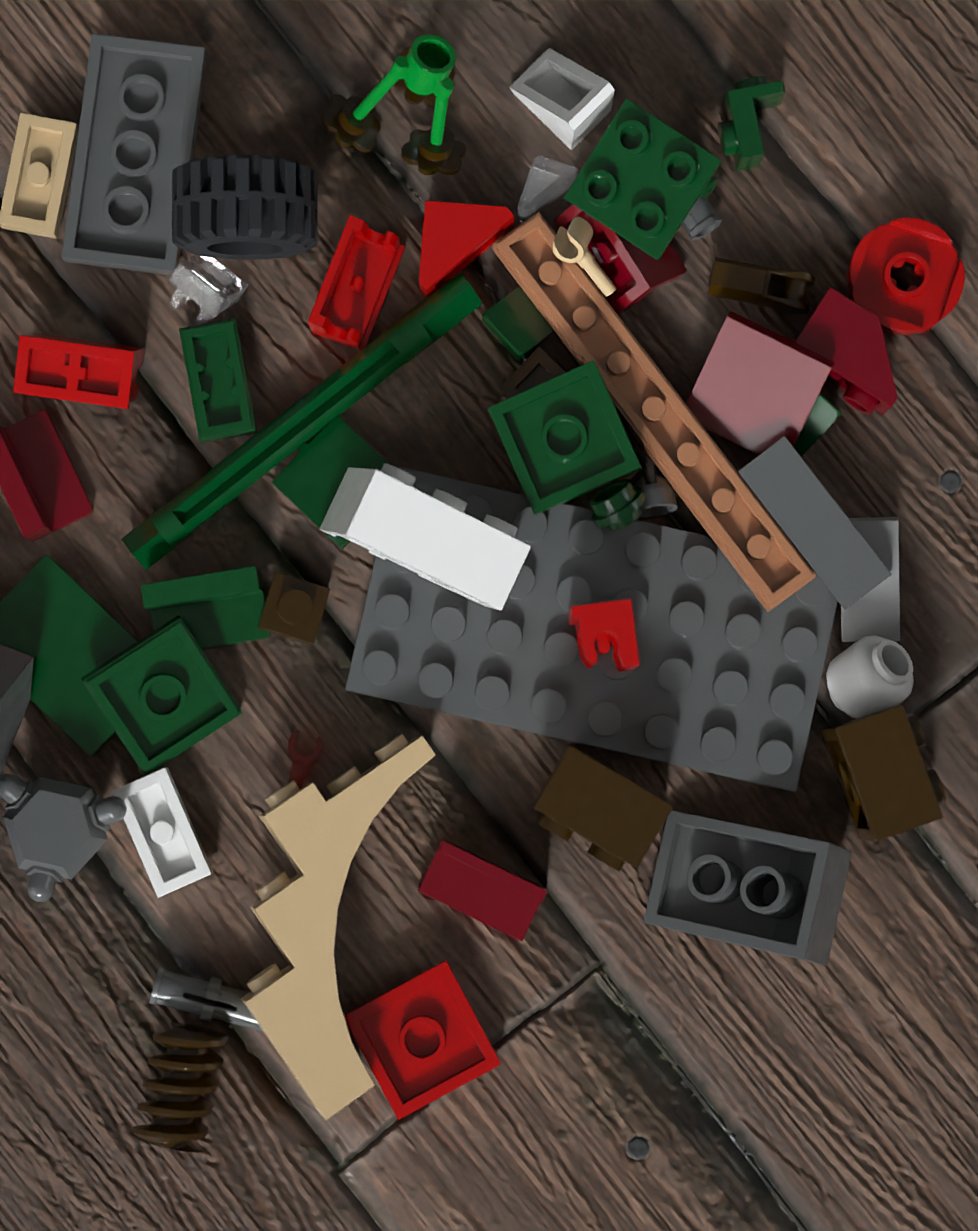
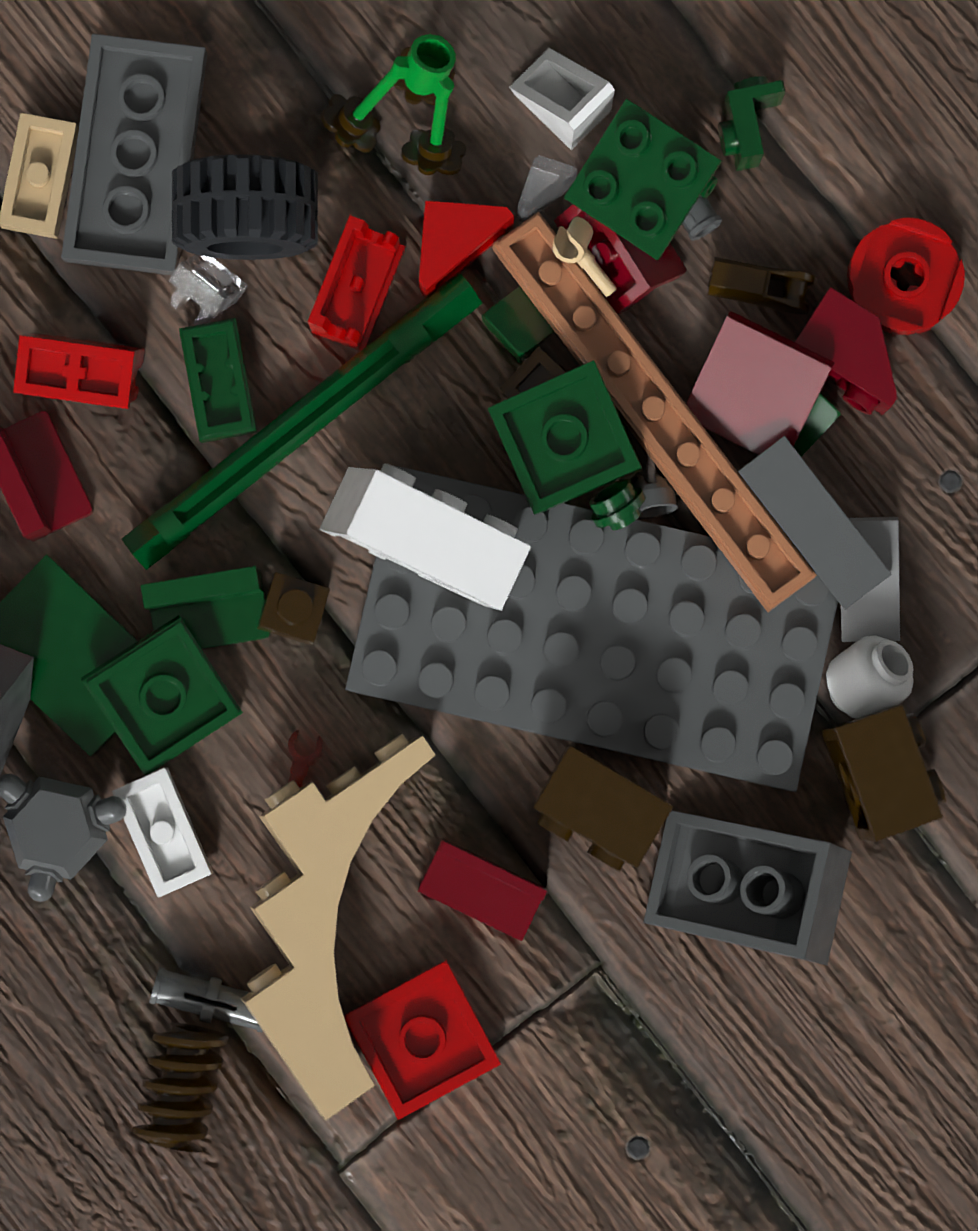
(320, 467): dark green piece -> none
(607, 624): red hinge -> none

